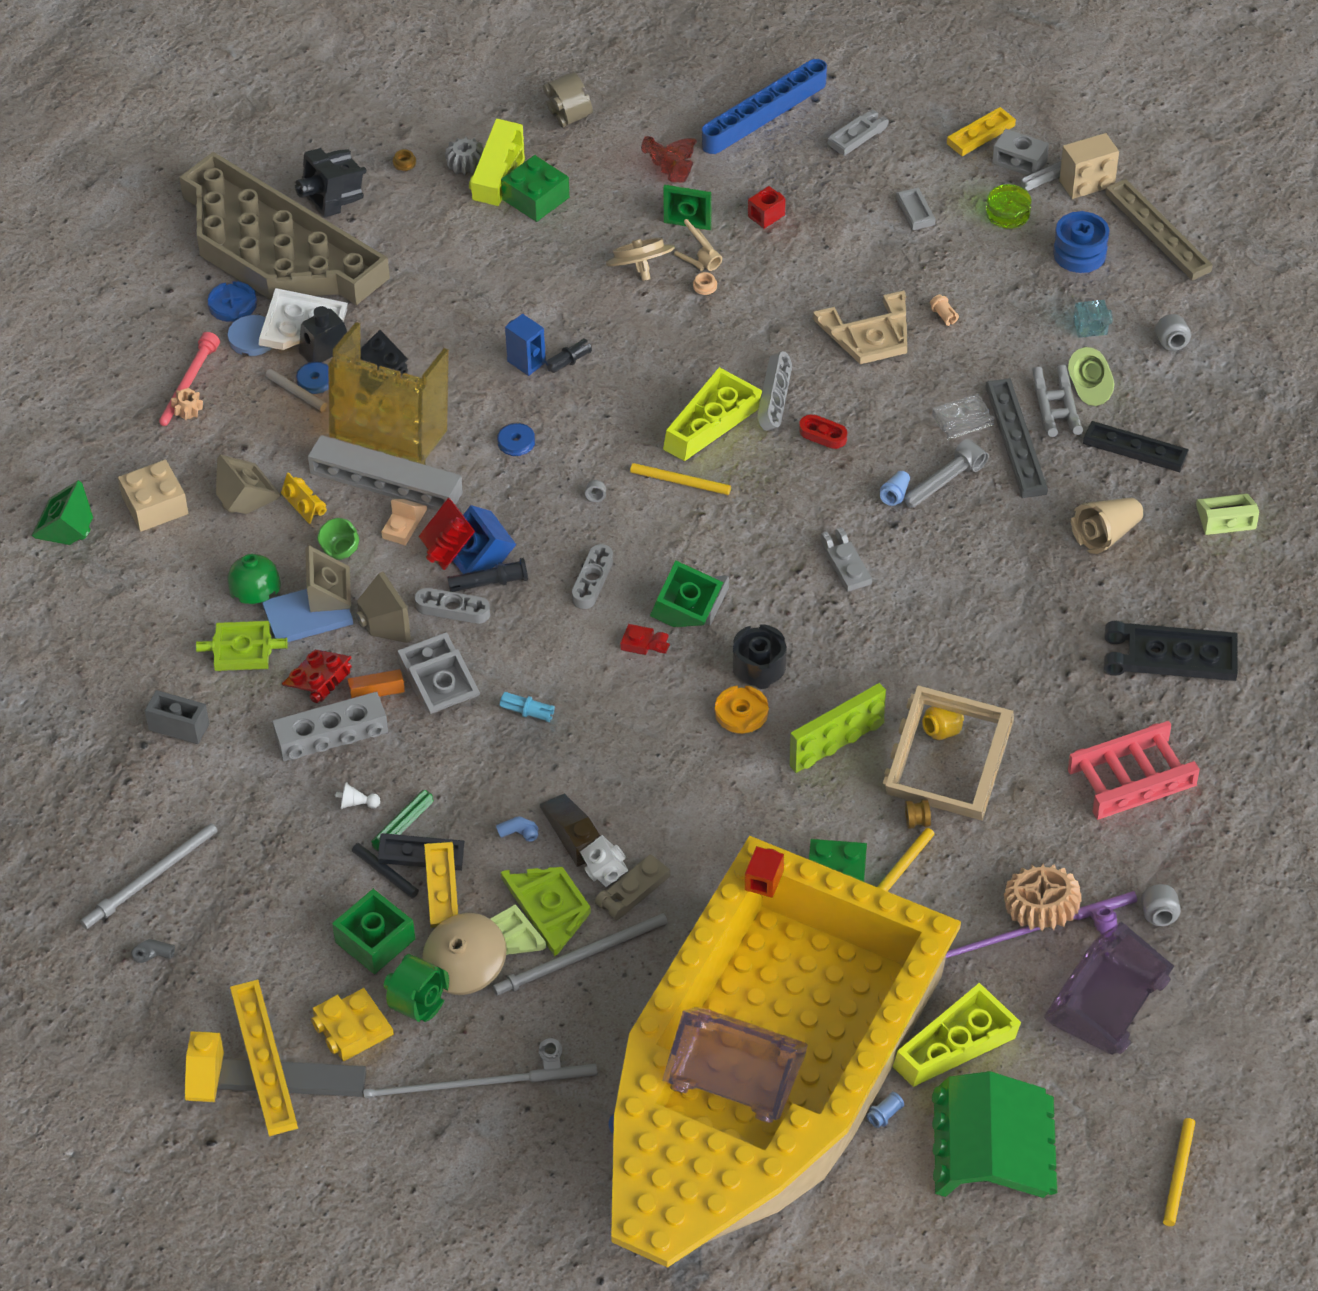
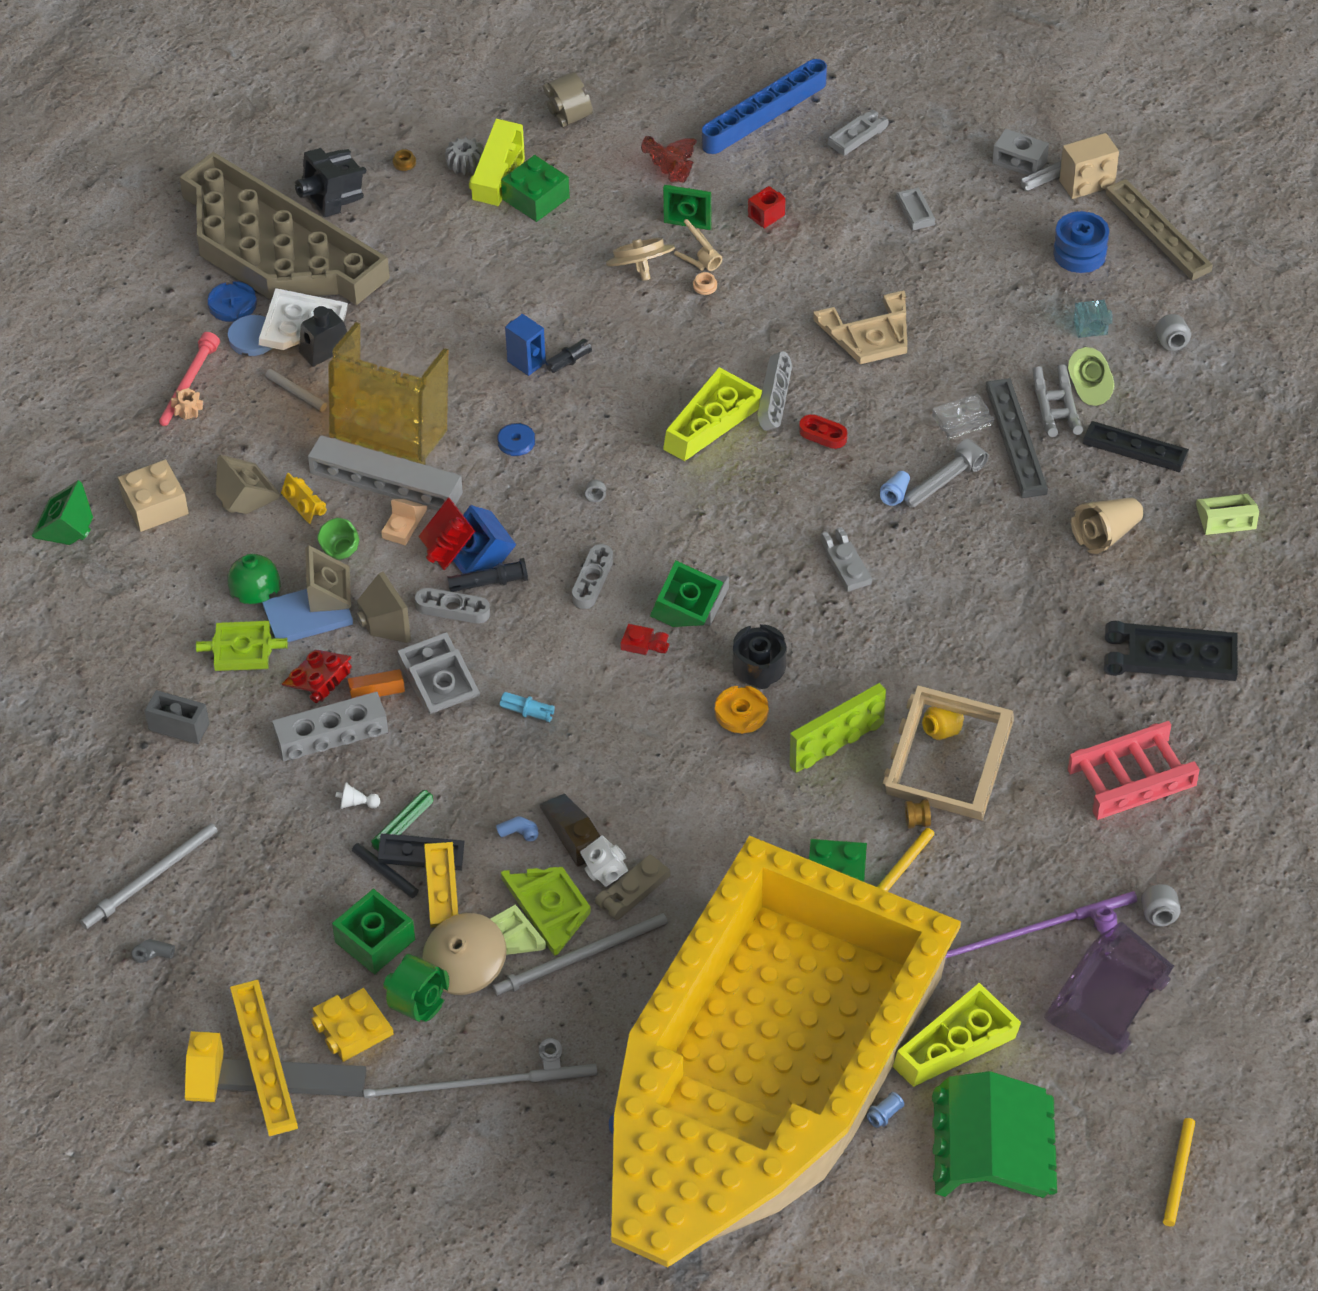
(310, 370): blue piece -> none
(384, 353): black hinge -> none
(680, 479): yellow bar -> none
(734, 1061): windscreen -> none
(764, 871): red brick -> none
(945, 311): light nougat pin -> none
(980, 131): yellow plate -> none
(1008, 206): clear neon green head -> none
(1059, 900): light nougat gear -> none

